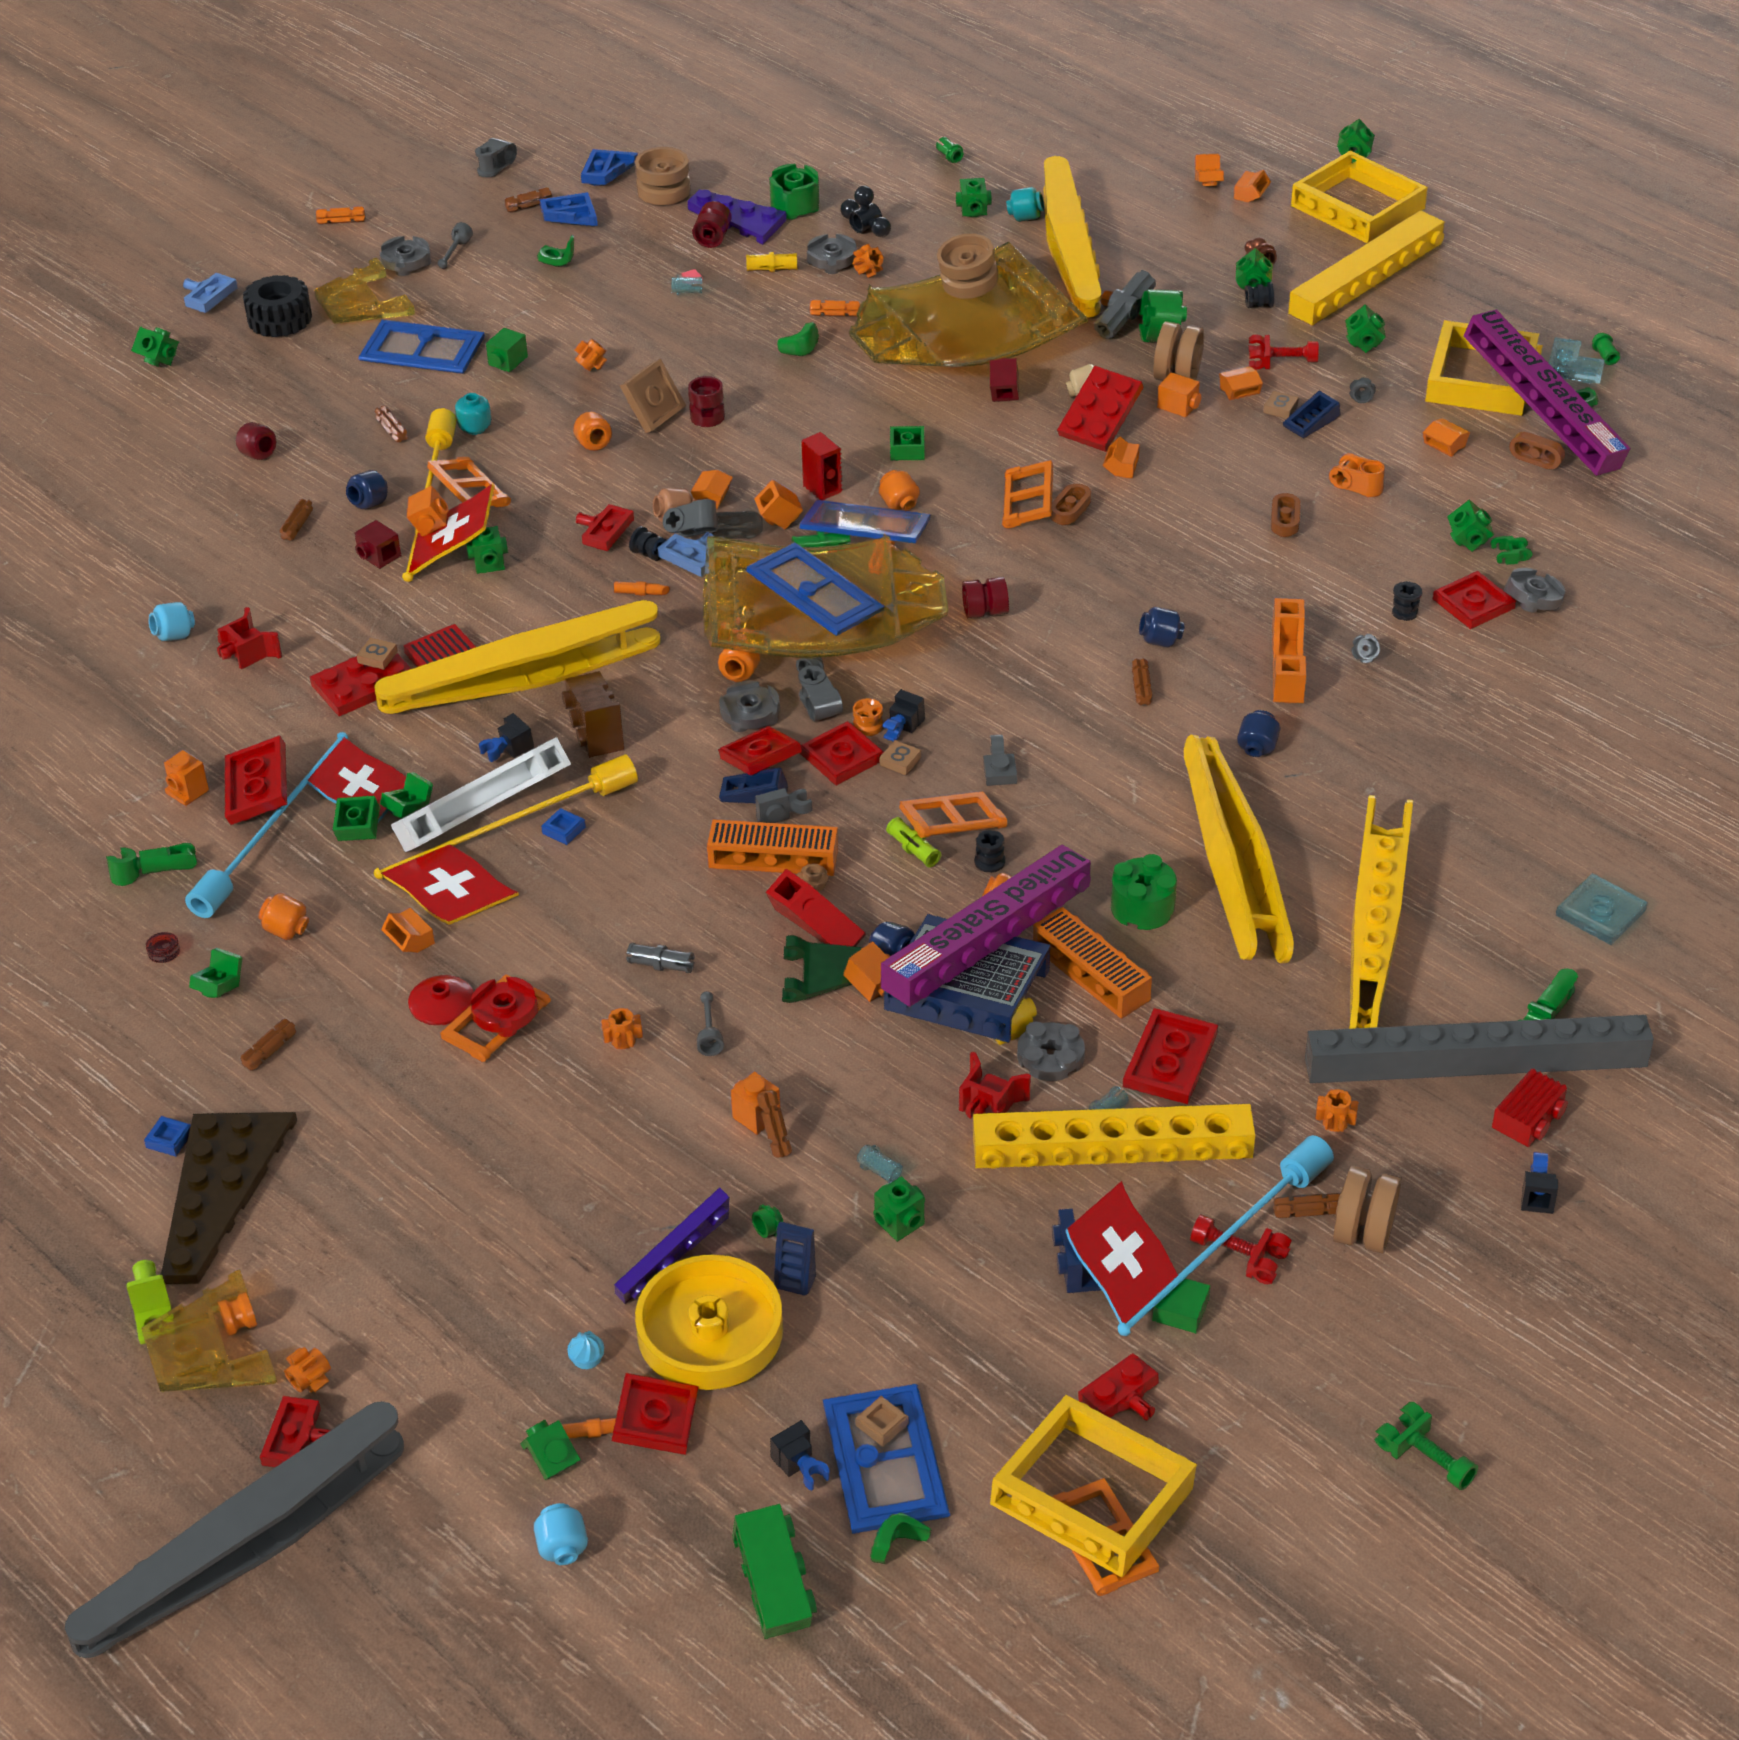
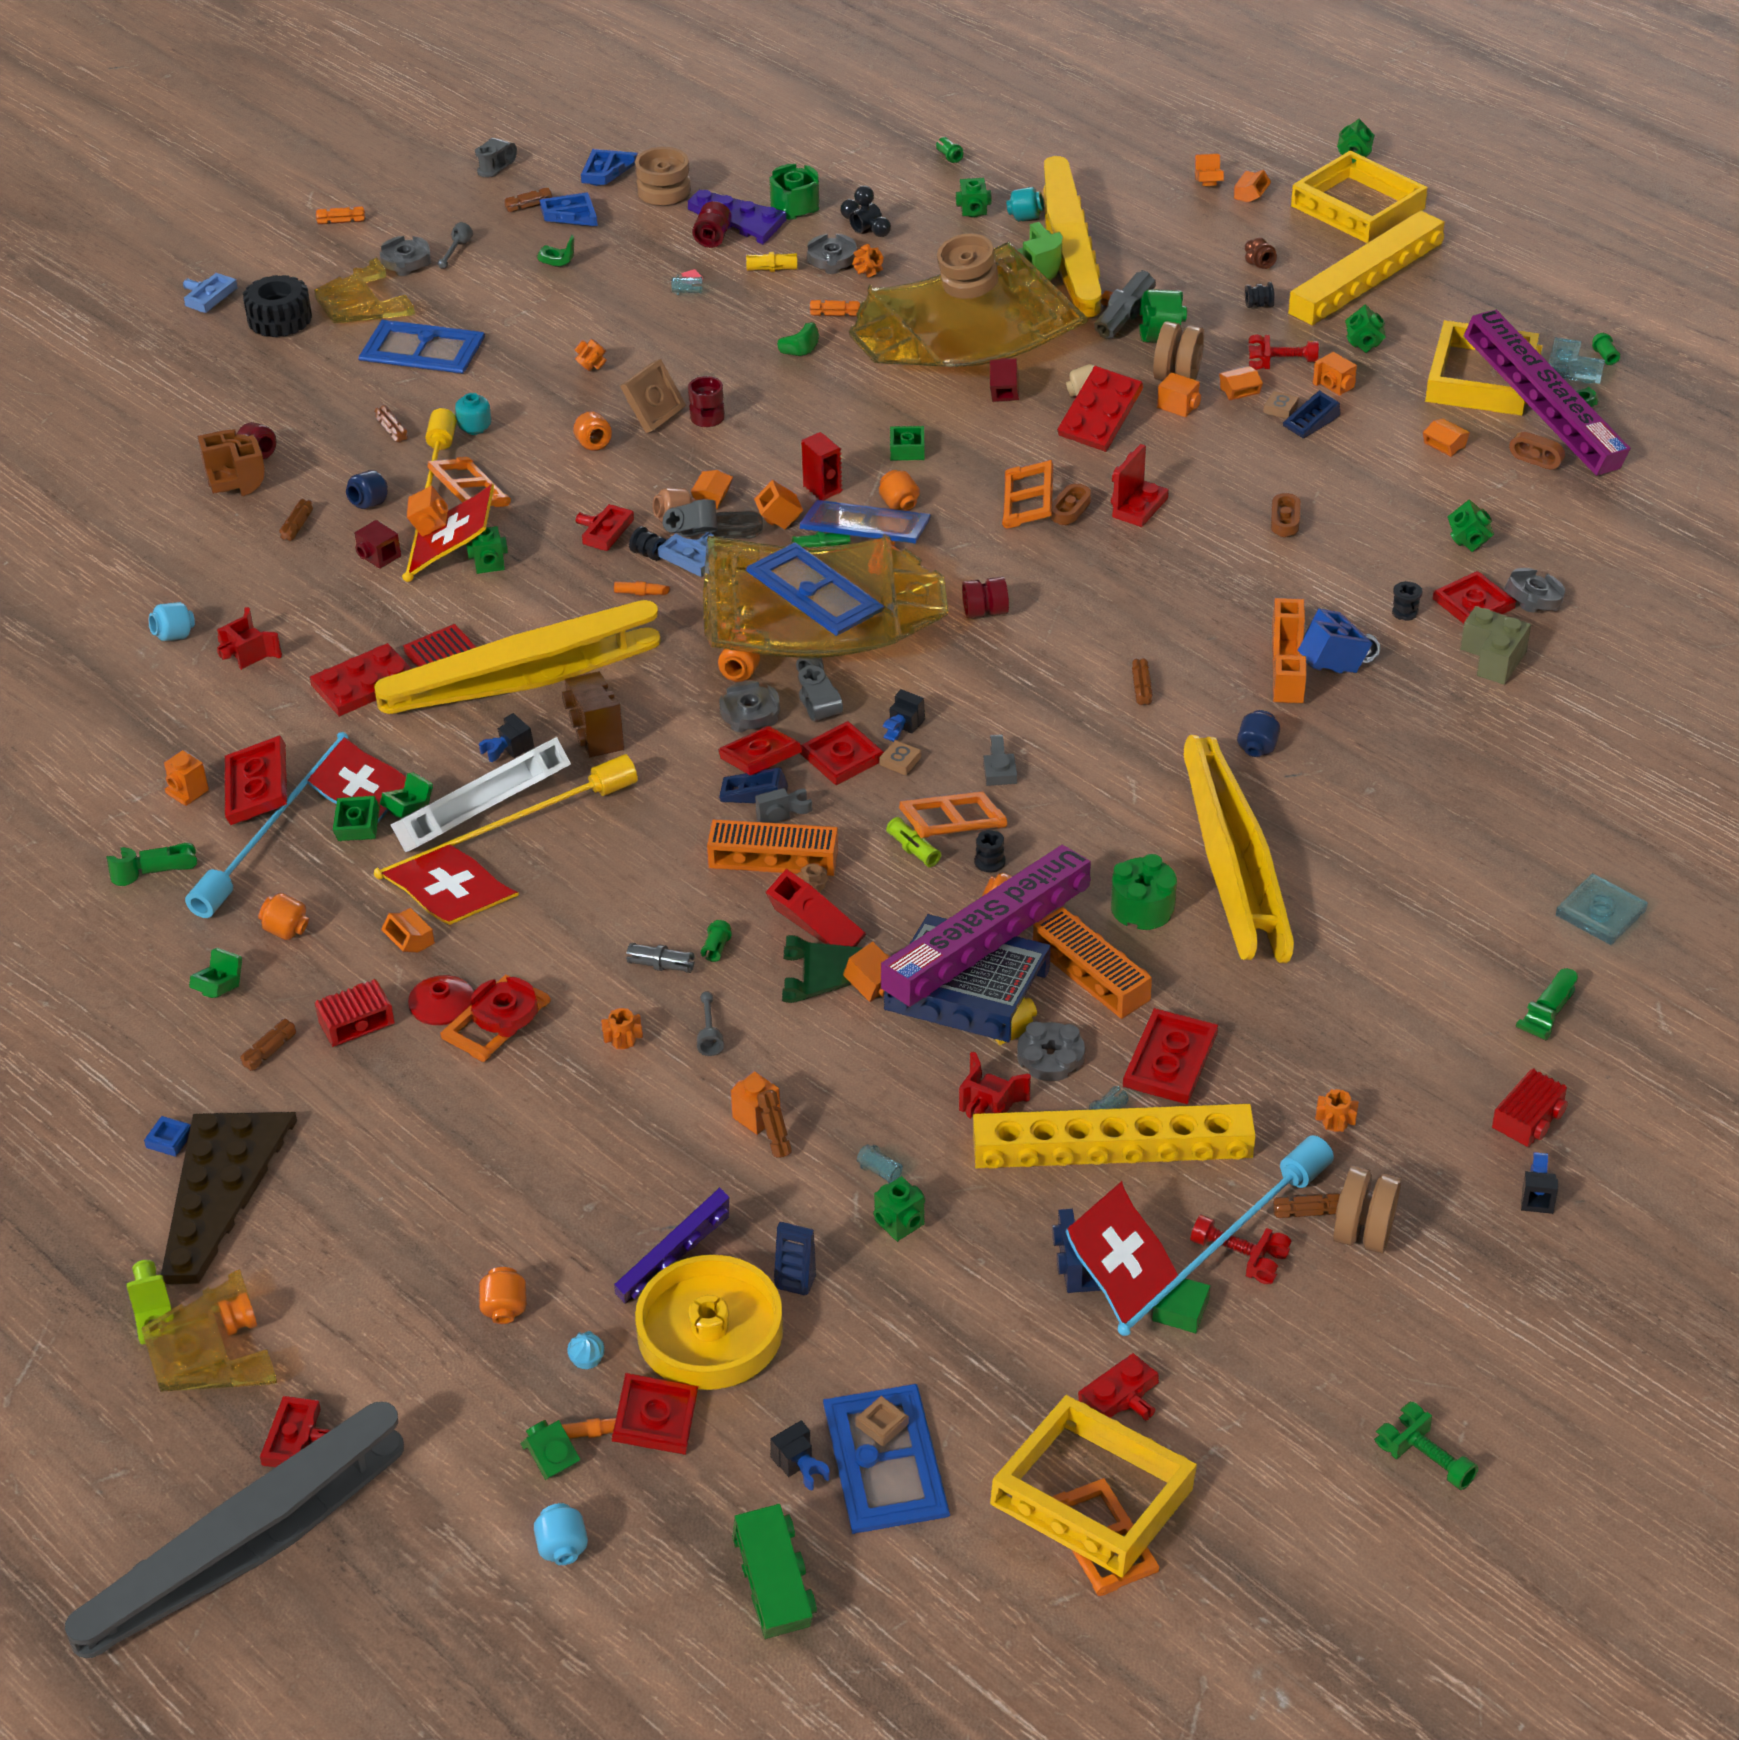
(155, 346): green brick -> none
(162, 947): clear red tile -> none
(231, 461): none -> dark orange brick
(307, 1369): orange gear -> none
(354, 1012): none -> red brick
(377, 653): medium nougat tile -> none
(502, 1295): none -> orange head
(506, 349): green brick -> none
(563, 826): blue tile -> none
(718, 934): none -> green pin
(766, 1220): green plate -> none
(868, 716): orange wheel -> none
(891, 937): dark blue head -> none
(895, 1527): green hair -> none
(1043, 250): none -> bright green brick
(1122, 458): orange piece -> none
(1133, 497): none -> red bracket
(1161, 626): dark blue head -> none
(1253, 269): green brick -> none
(1334, 643): none -> blue brick
(1335, 373): none -> orange brick
(1361, 475): orange piece -> none
(1365, 395): dark grey plate -> none
(1377, 910): yellow piece -> none
(1478, 1048): dark grey brick -> none
(1498, 642): none -> olive brick
(1514, 547): green piece -> none

